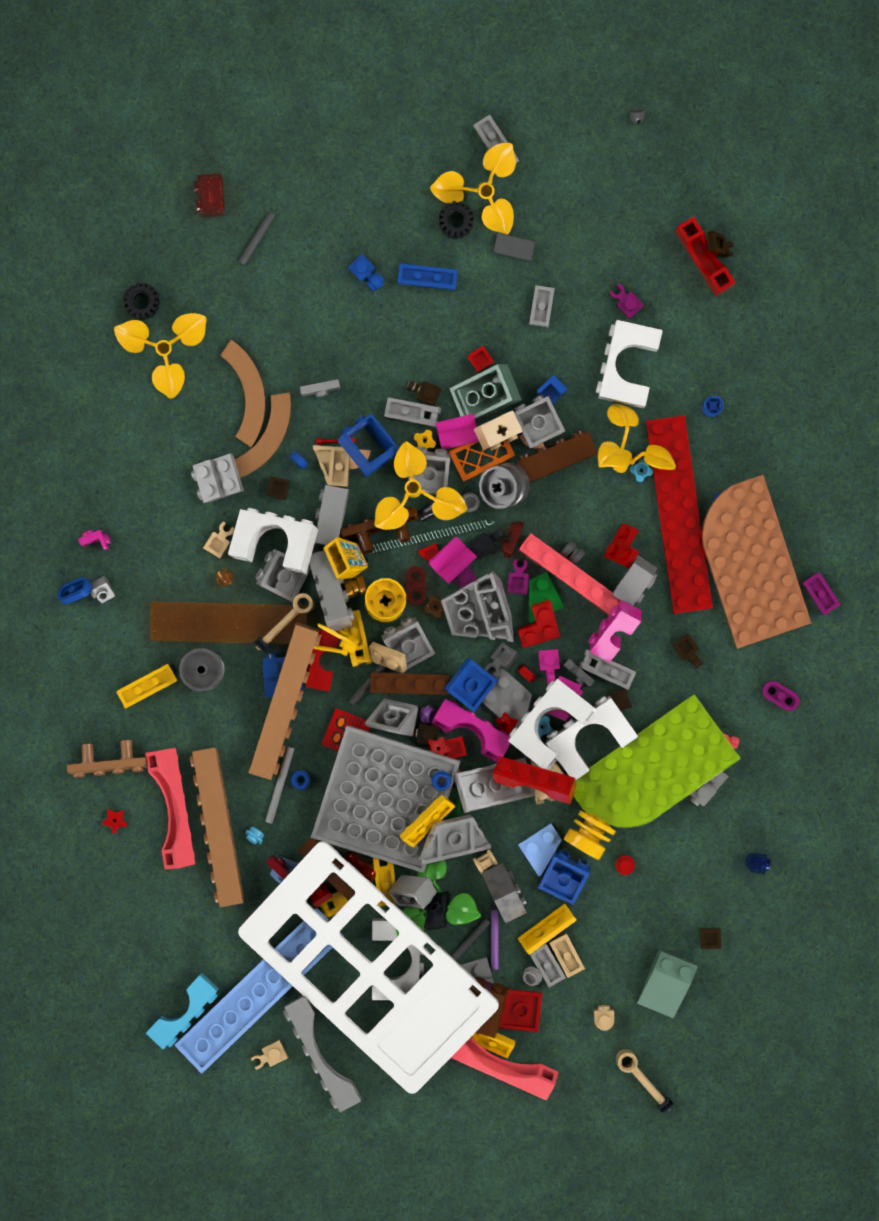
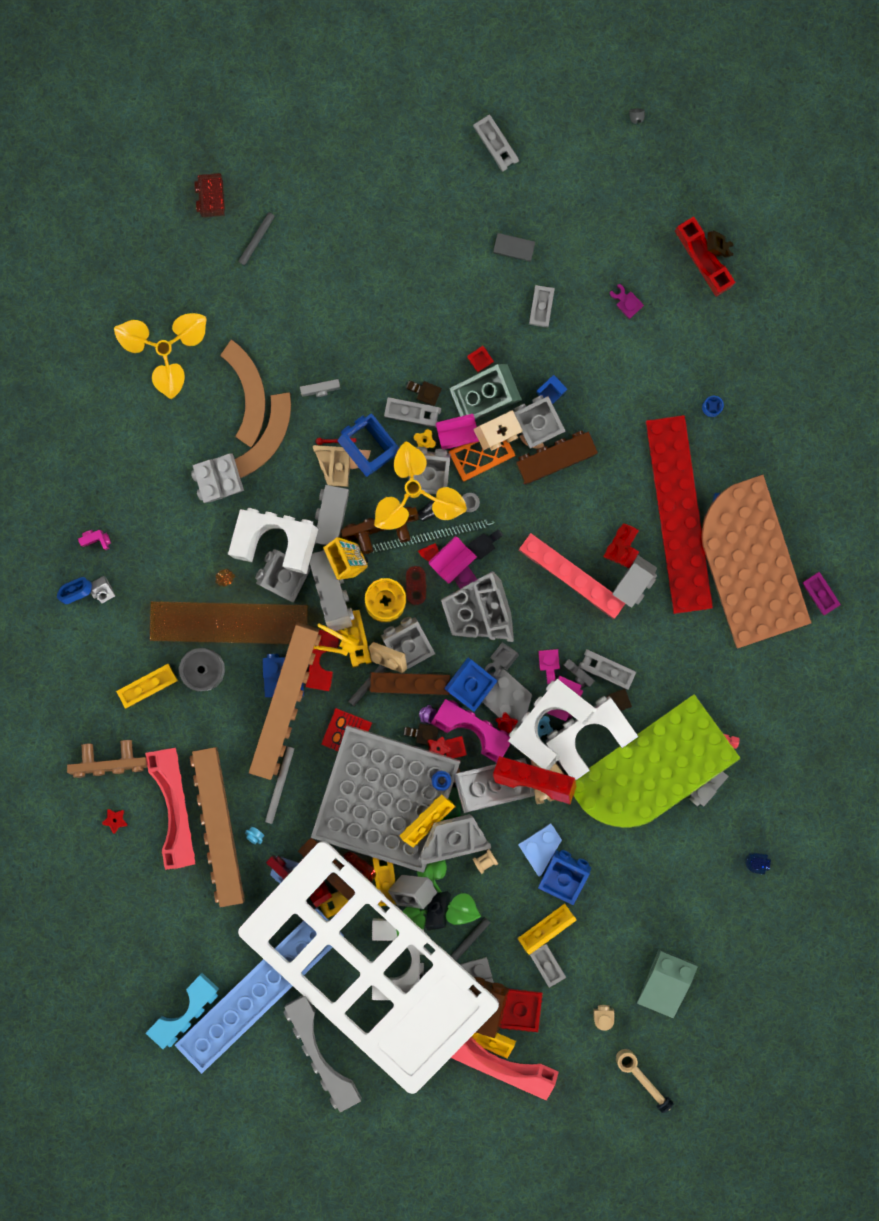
(130, 296): black tyre -> none
(218, 543): tan plate -> none
(262, 643): tan piece -> none
(272, 1054): tan plate -> none
(278, 488): dark brown plate -> none
(294, 780): blue plate -> none
(298, 460): blue tile -> none
(355, 586): pearl gold wheel -> none
(362, 269): blue plate -> none
(394, 717): light grey slope -> none
(427, 276): blue plate -> none
(429, 607): clear orange plate -> none
(459, 208): black tyre -> none
(494, 940): medium lavender bar -> none
(498, 215): yellow plant -> none
(504, 485): flat silver wheel -> none
(505, 892): flat silver brick -> none
(515, 530): clear red plate -> none
(518, 581): magenta plate -> none
(527, 673): red piece -> none
(532, 976): light grey plate -> none
(540, 590): green wing -> none
(544, 628): red plate -> none
(566, 955): tan plate -> none
(575, 556): dark grey wheel -> none
(589, 834): yellow wheel -> none
(612, 456): yellow plant -> none
(613, 386): white arch -> none
(621, 618): arch -> none
(625, 865): red plate -> none
(641, 475): medium azure plate -> none
(686, 649): dark brown plate -> none
(710, 938): dark brown plate -> none
(780, 695): magenta plate -> none

